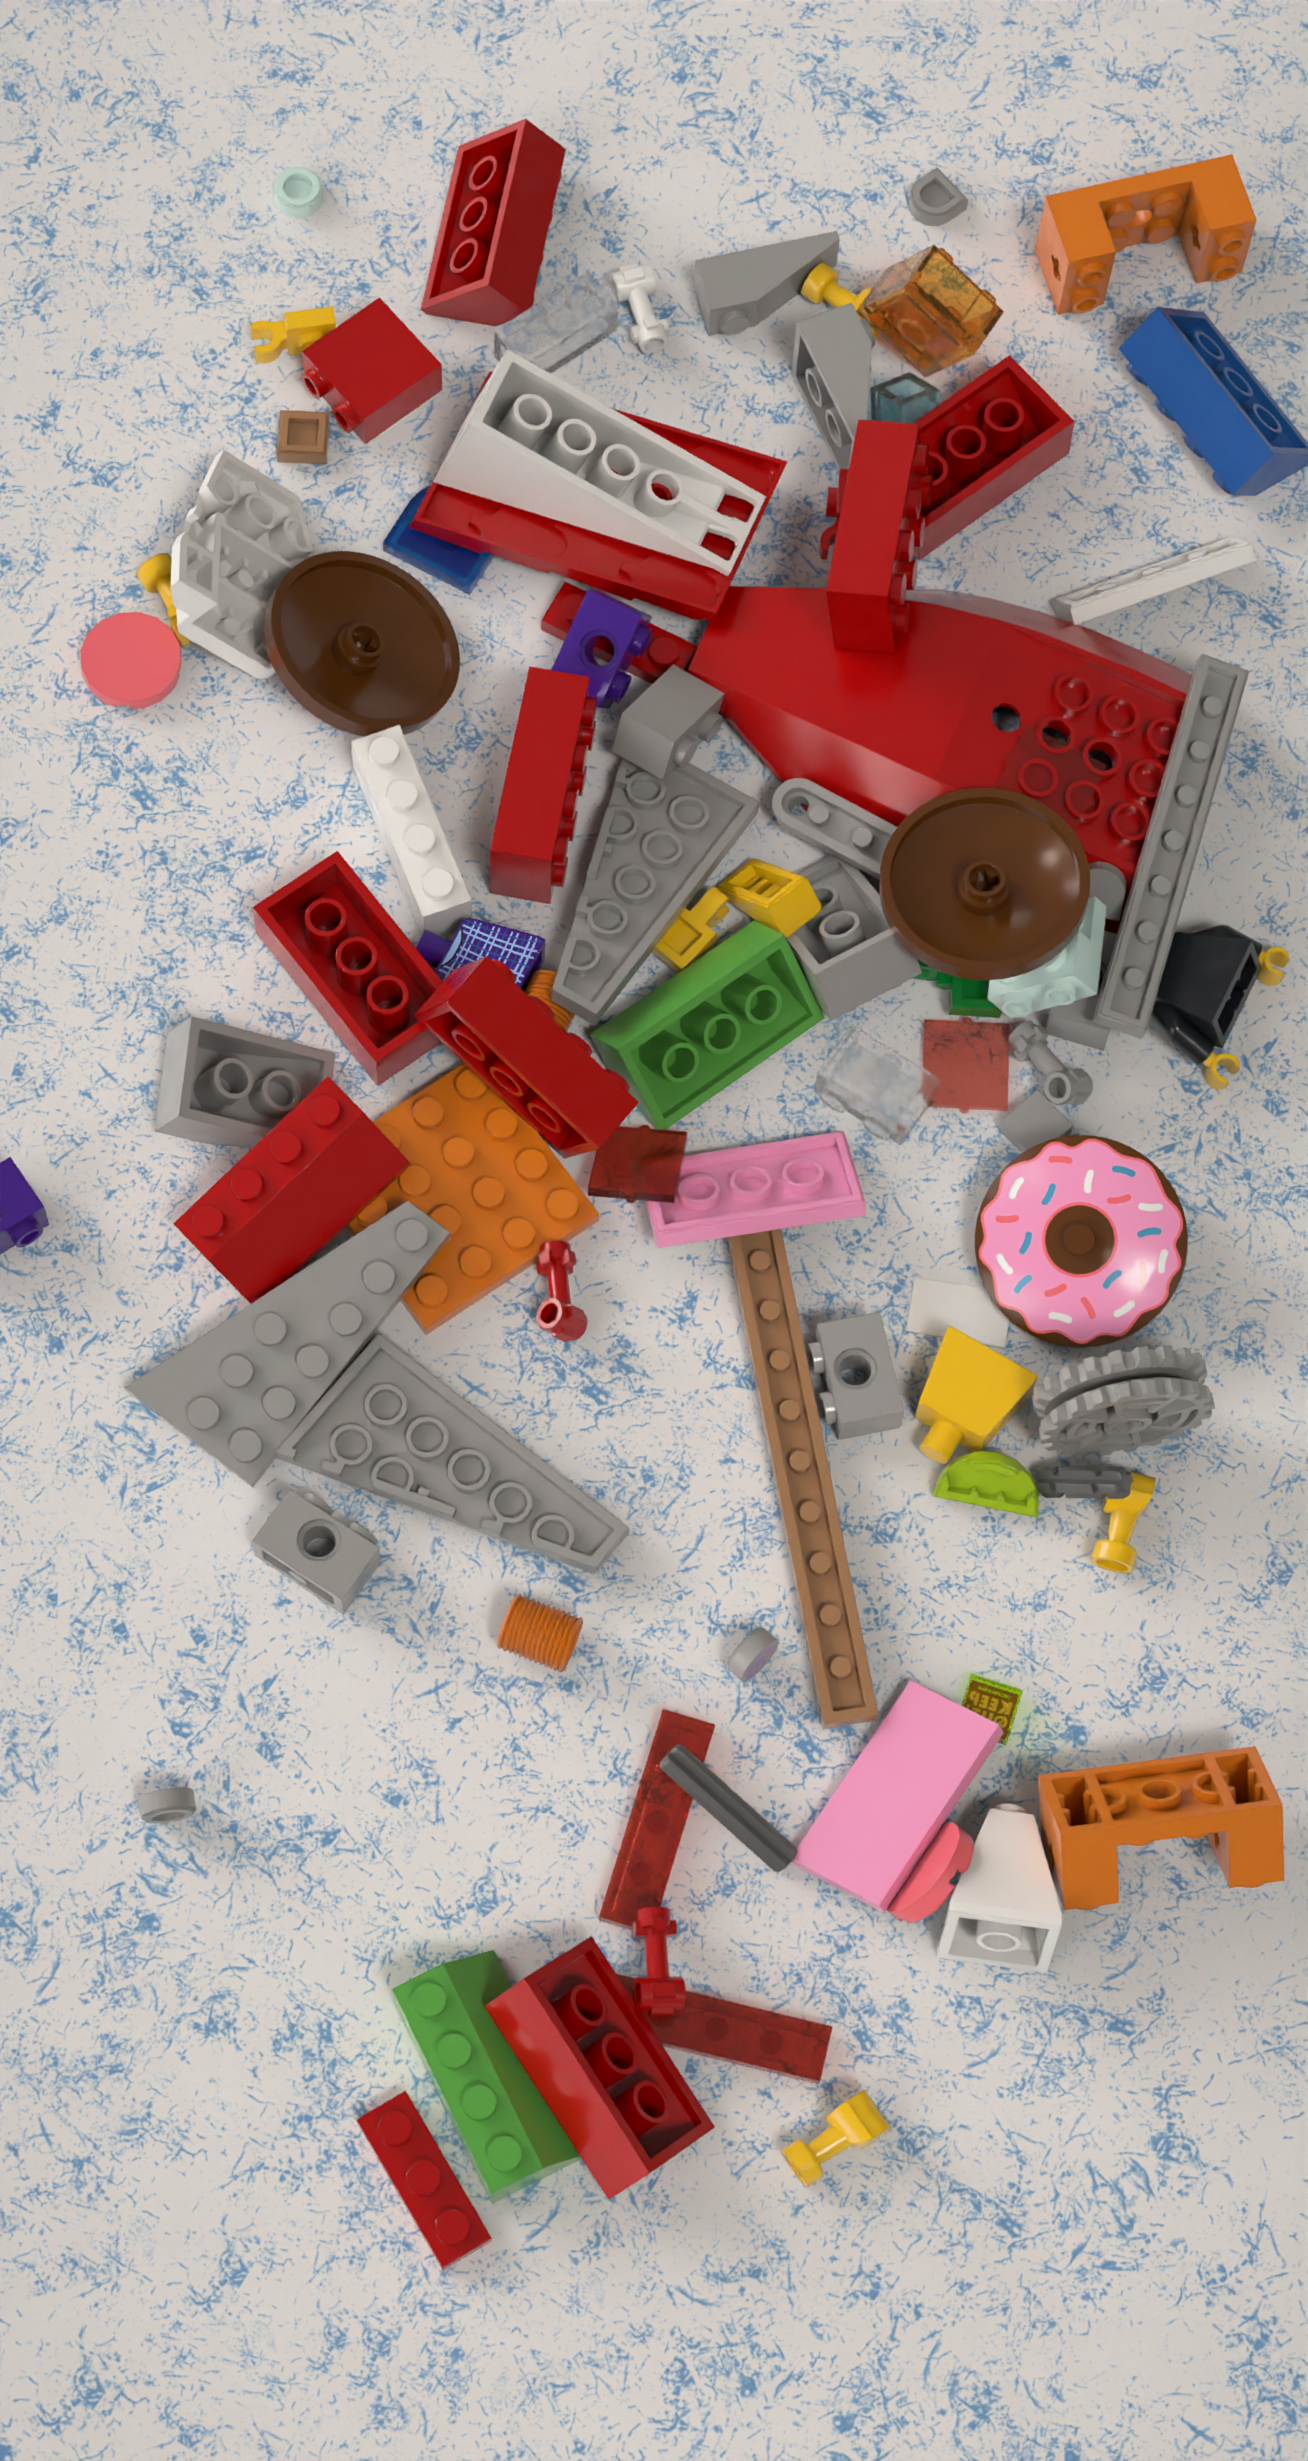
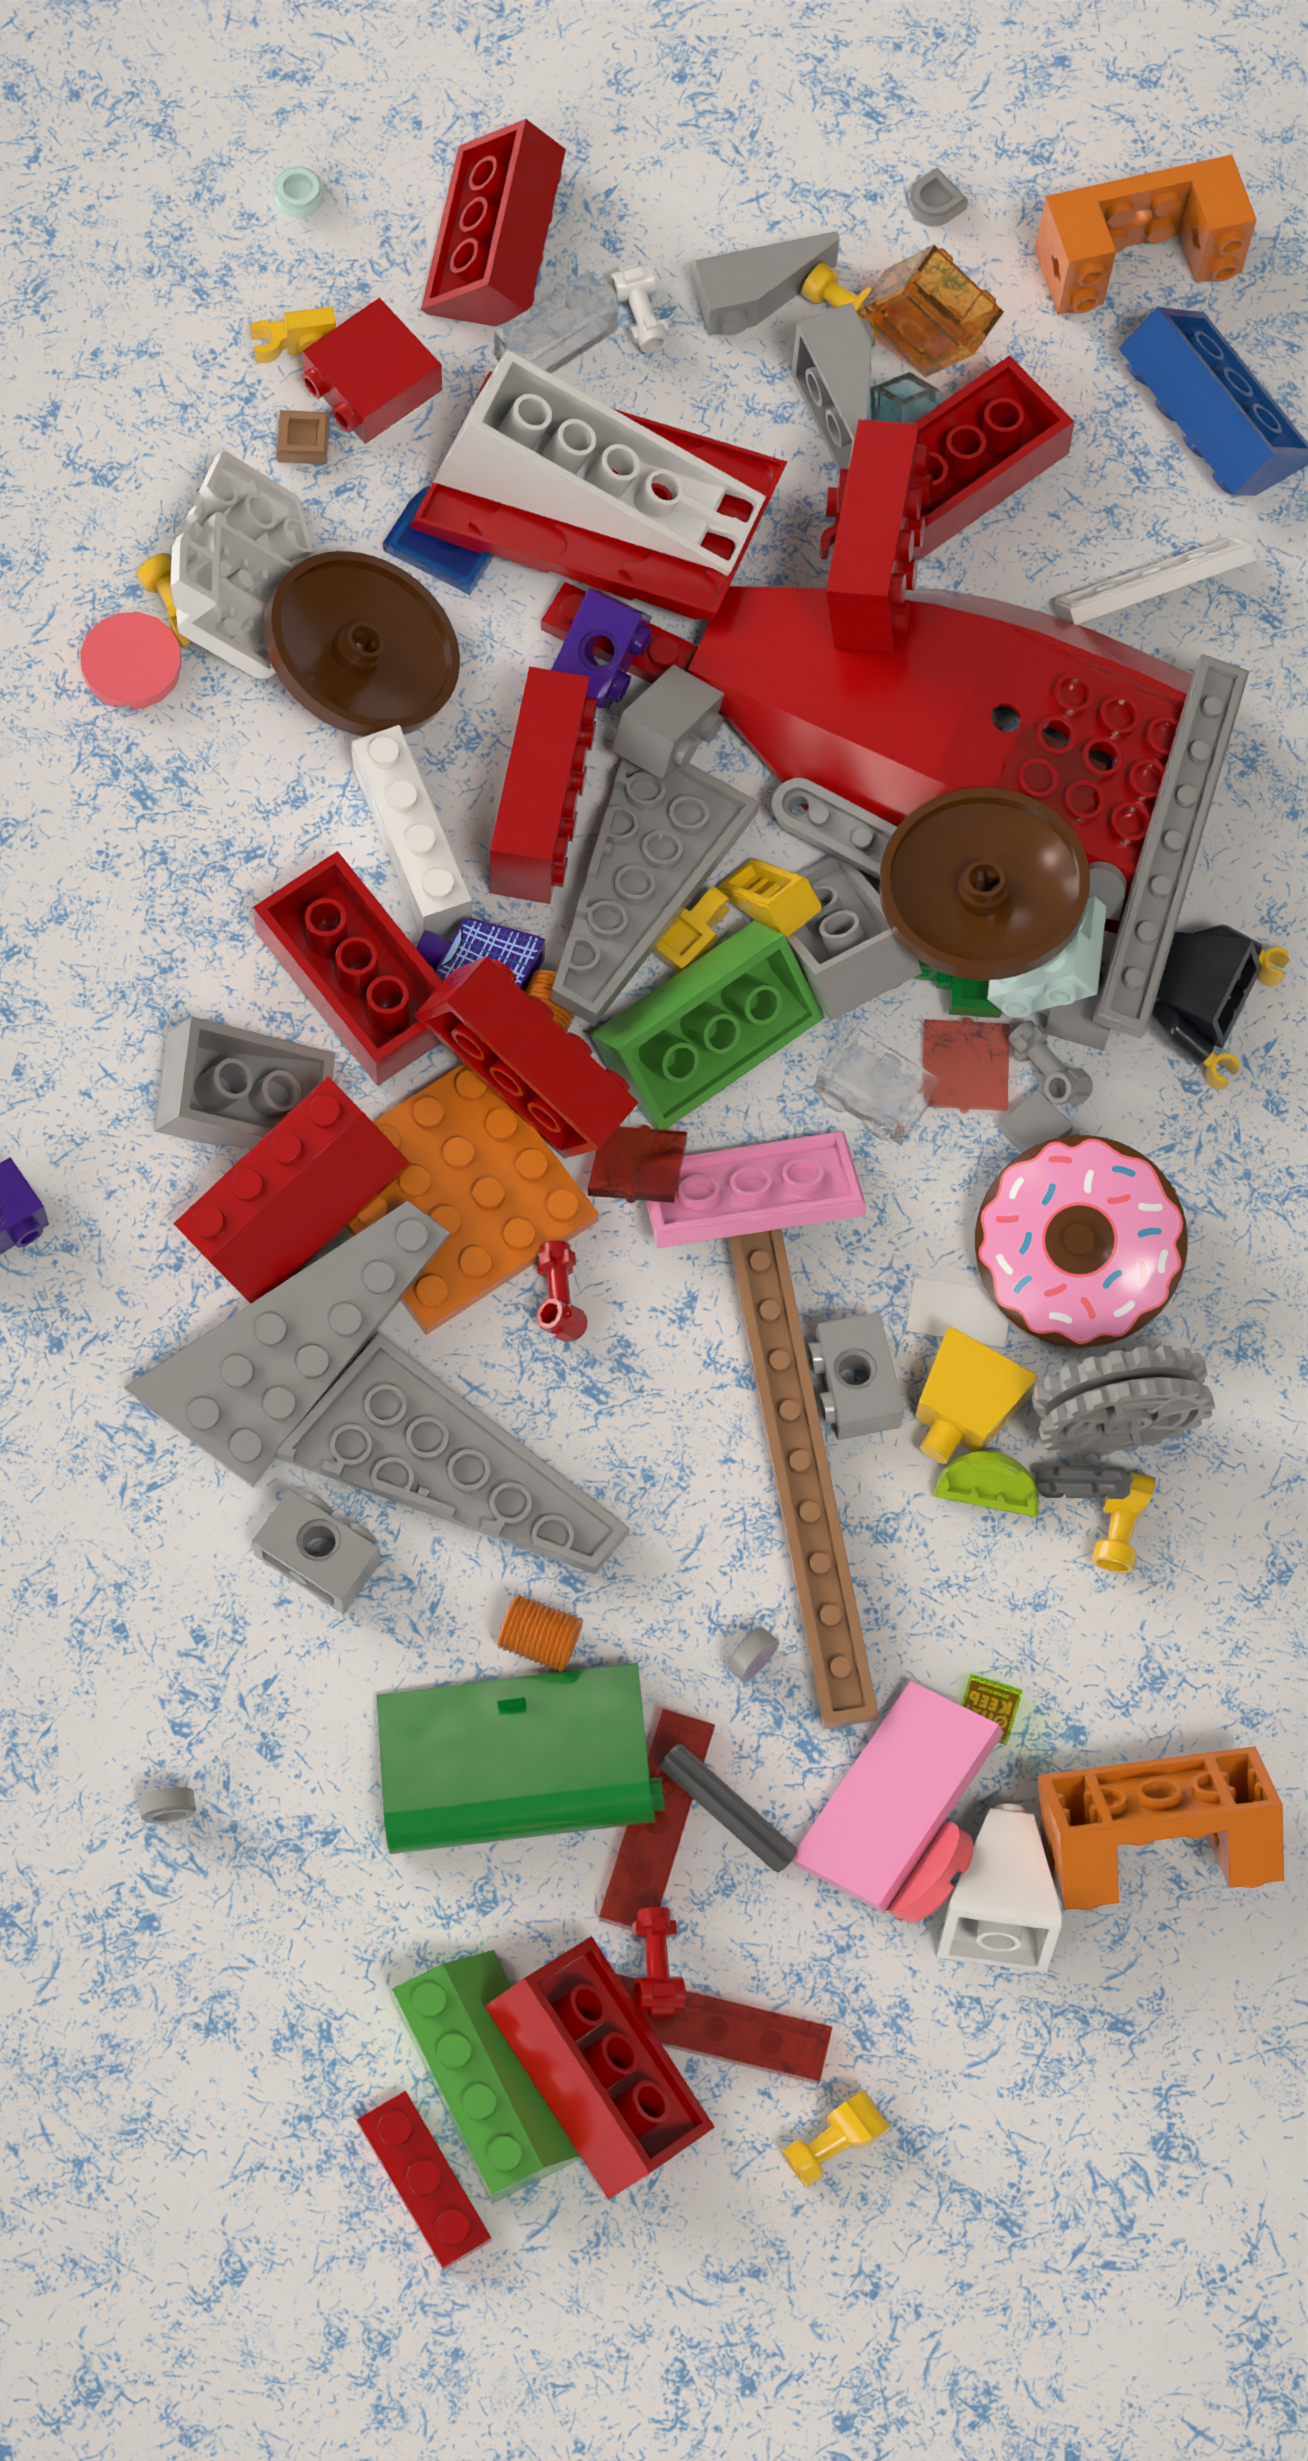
(515, 1759): none -> green door

